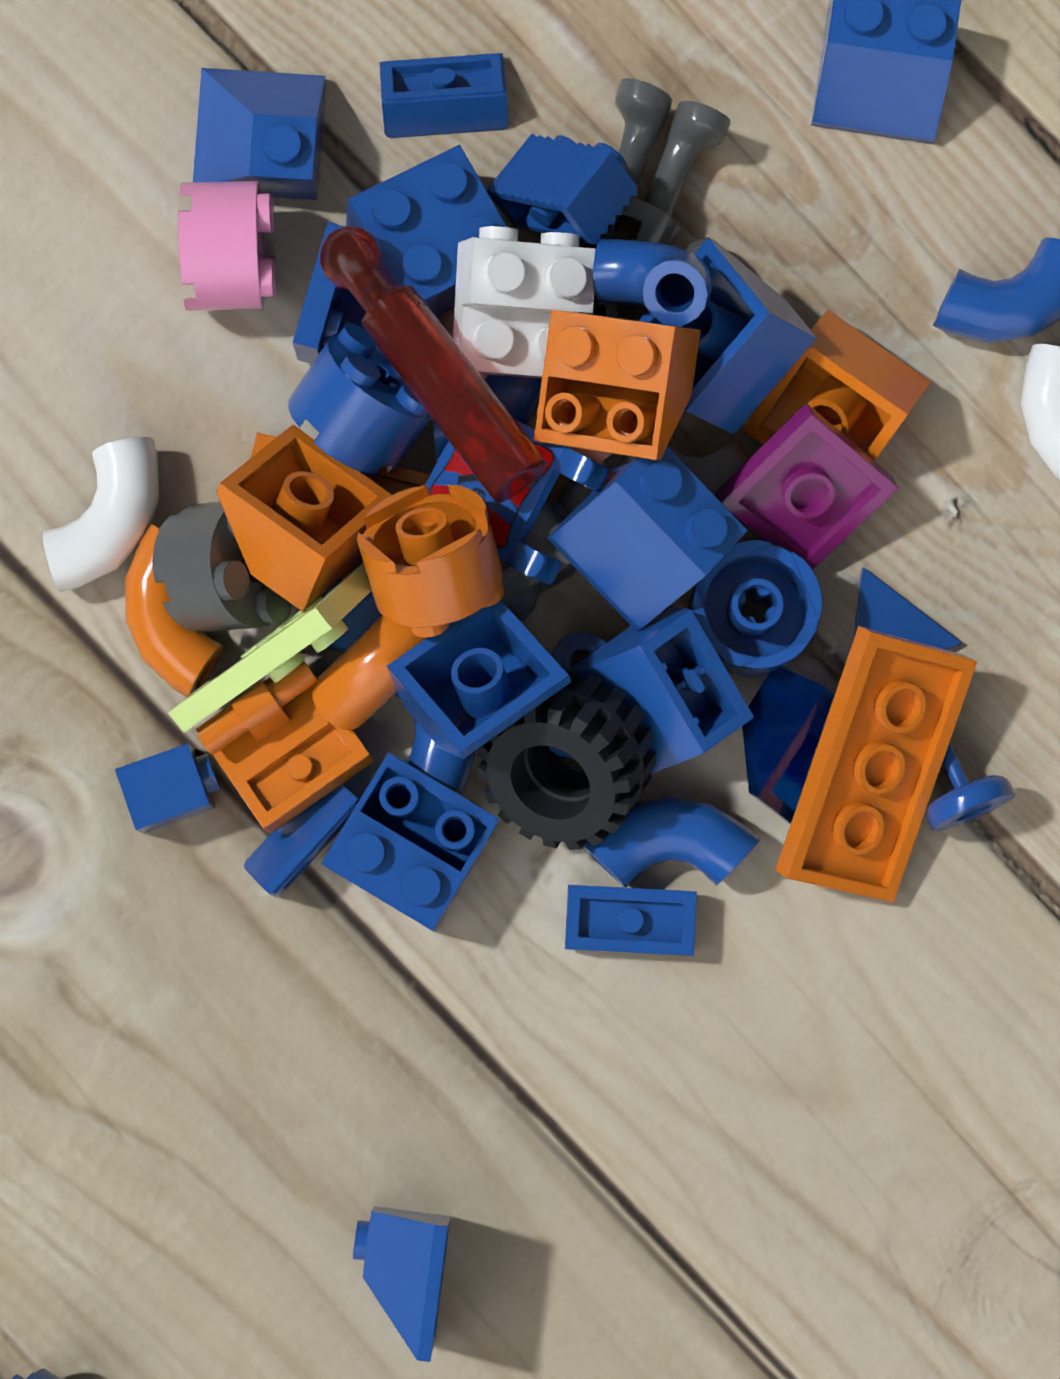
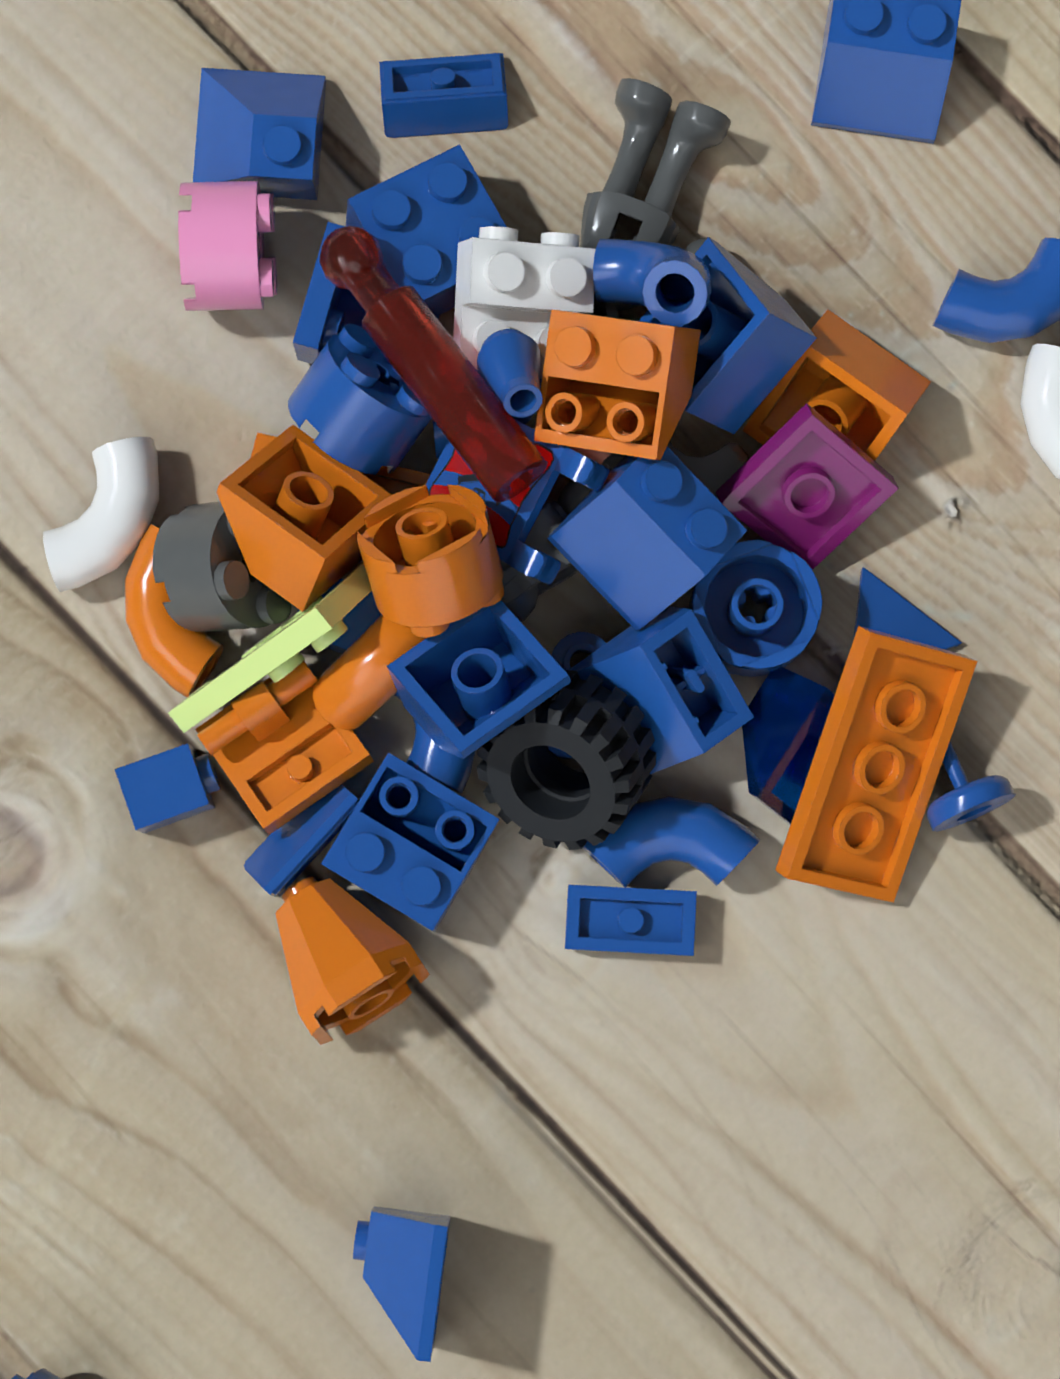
(342, 959): none -> orange cone
(512, 369): none -> blue cone
(563, 187): blue brick -> none

